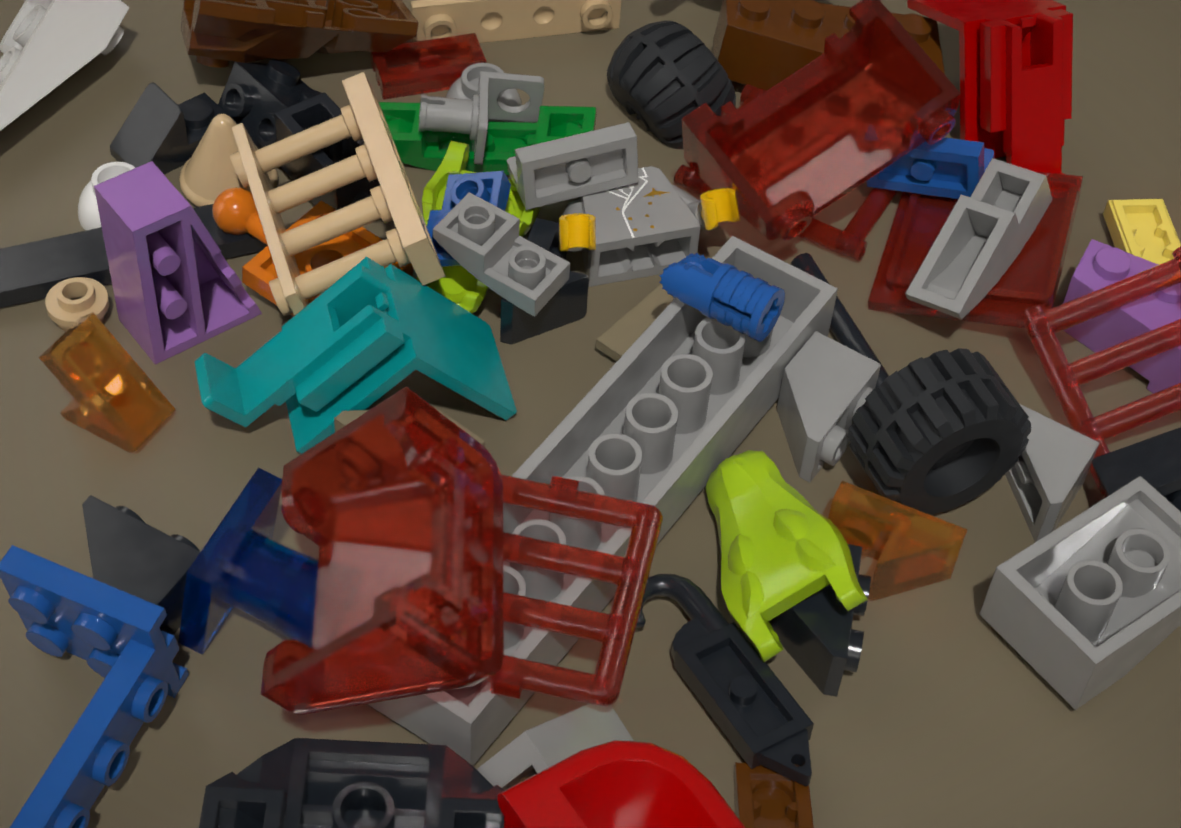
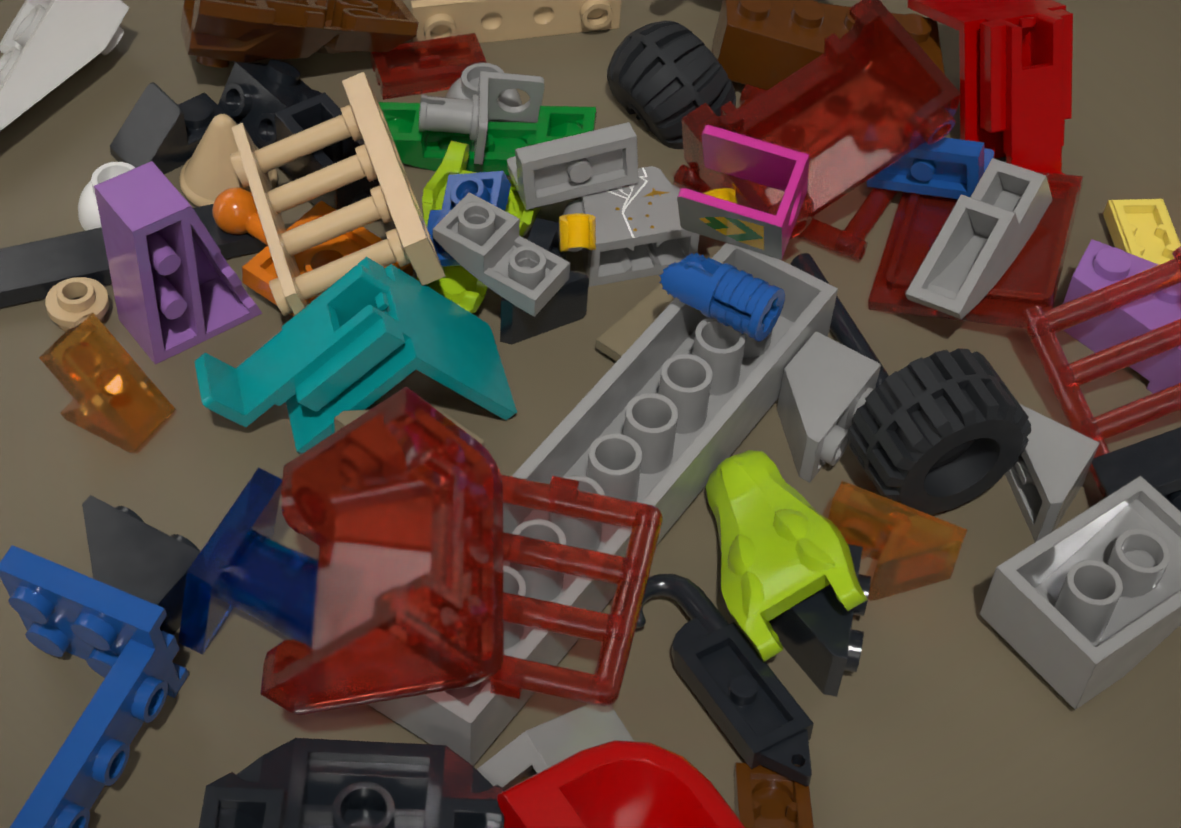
(758, 163): none -> dark pink piece

